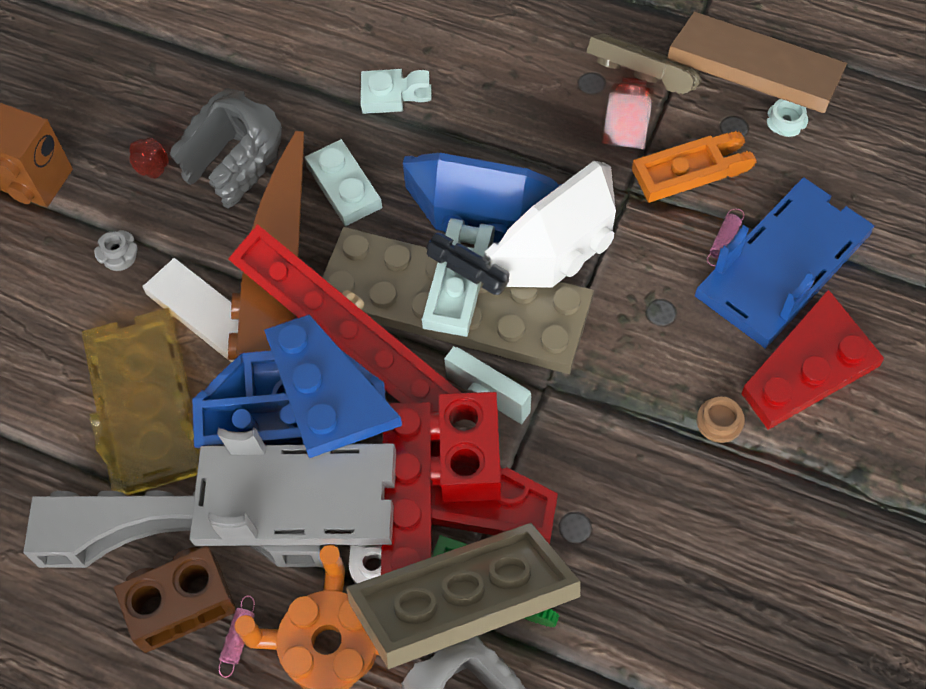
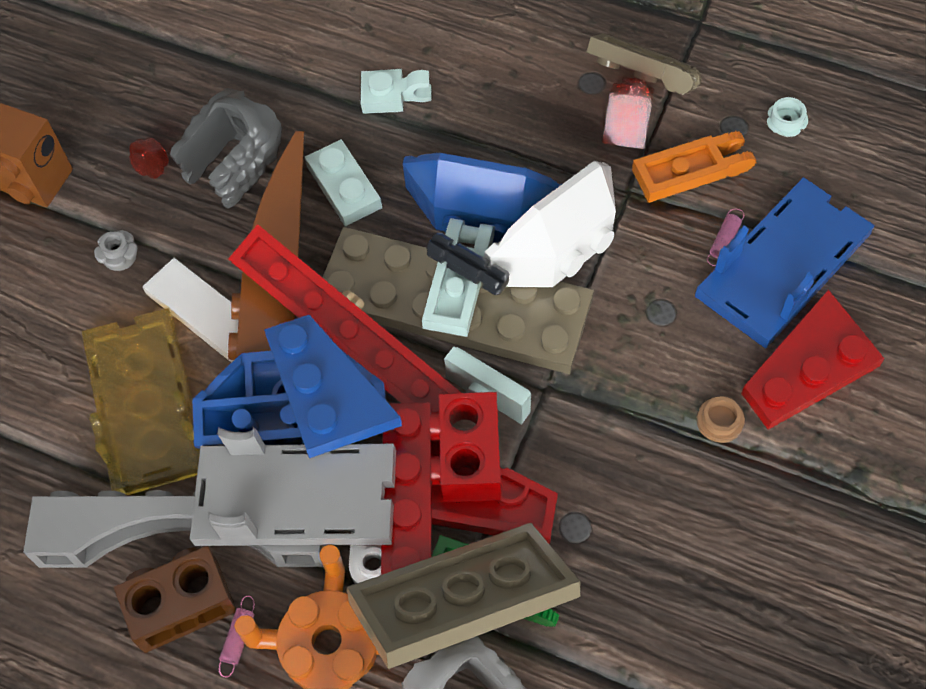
(757, 61): medium nougat tile -> none

